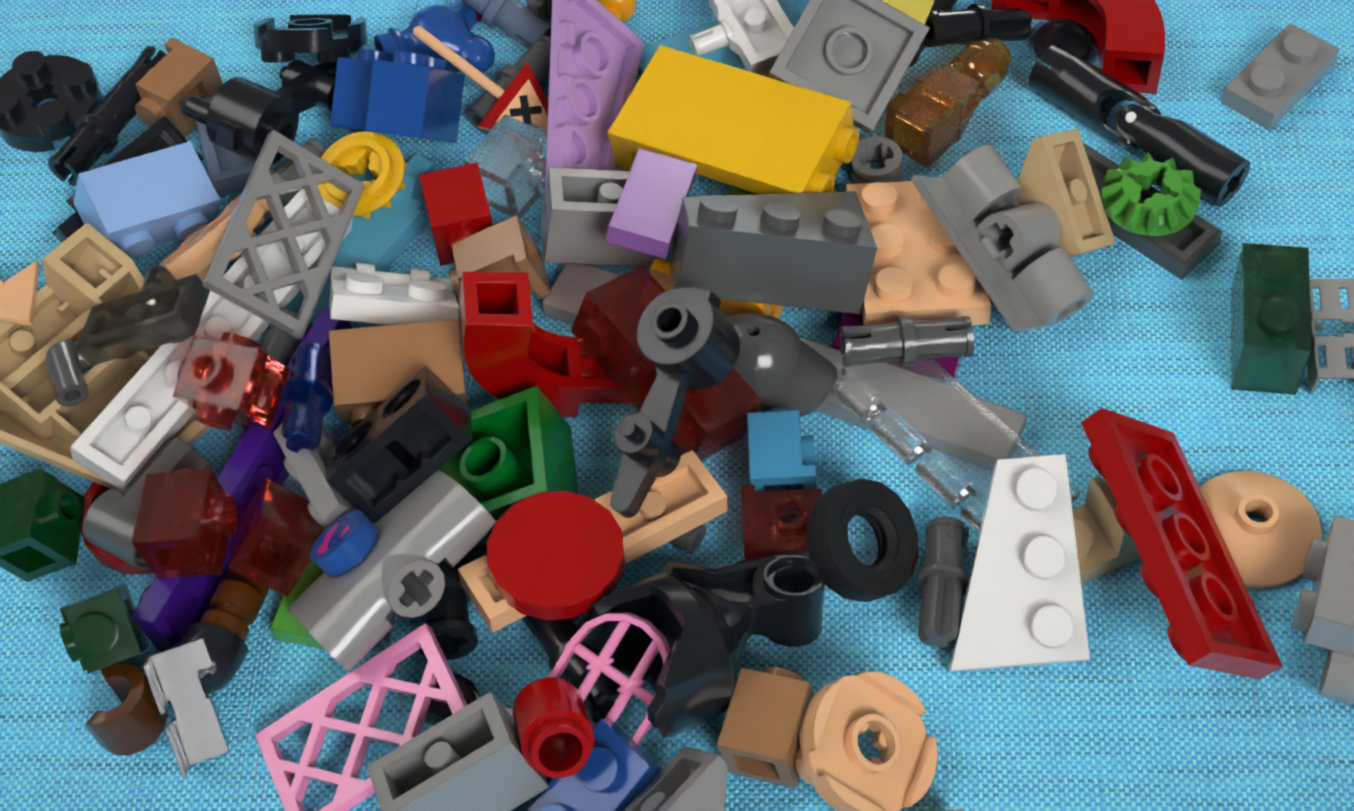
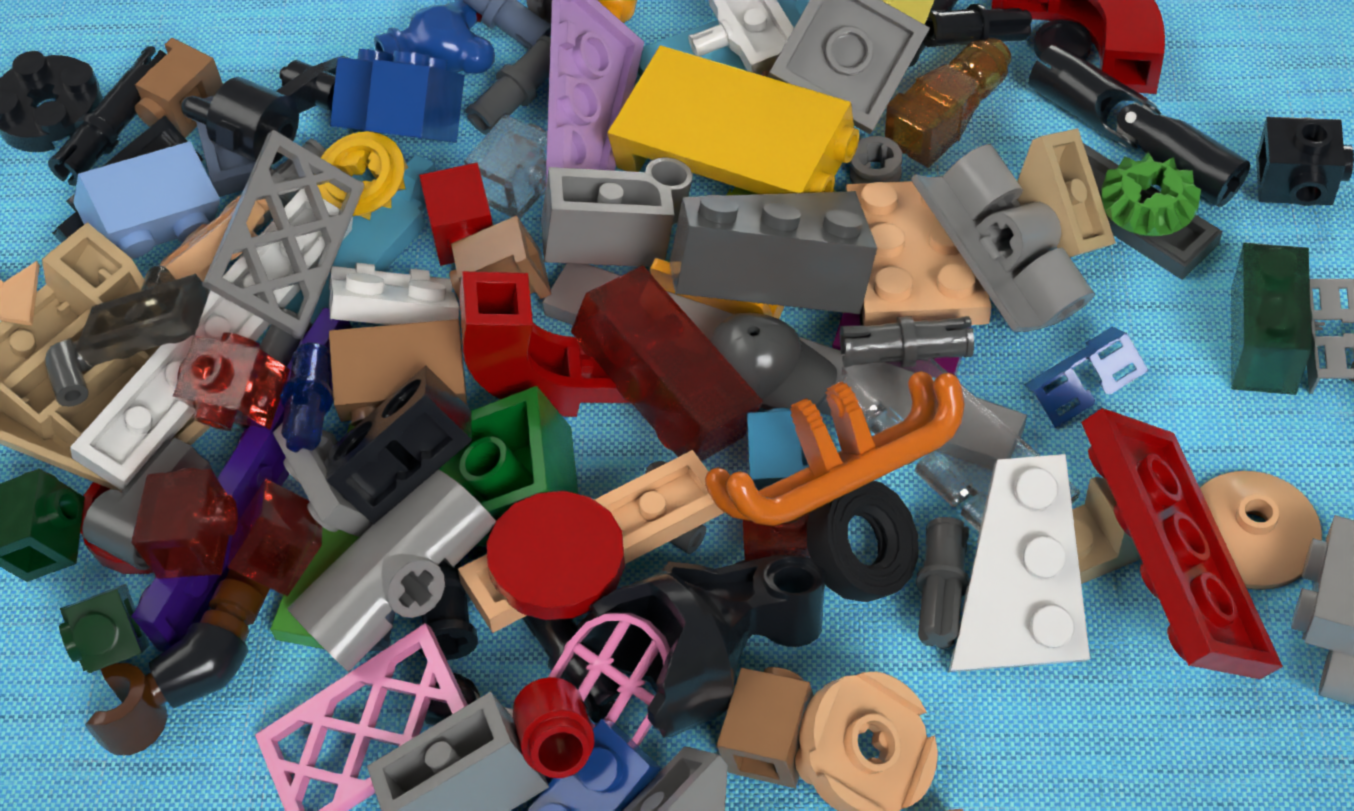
(194, 712): light grey piece -> none
(322, 34): black plate -> none
(344, 543): blue tile -> none
(520, 100): piece -> none
(651, 203): tile -> none
(691, 351): black piece -> none
(863, 458): none -> orange piece
(1104, 367): none -> blue piece
(1280, 76): light grey plate -> none
(1302, 161): none -> black brick

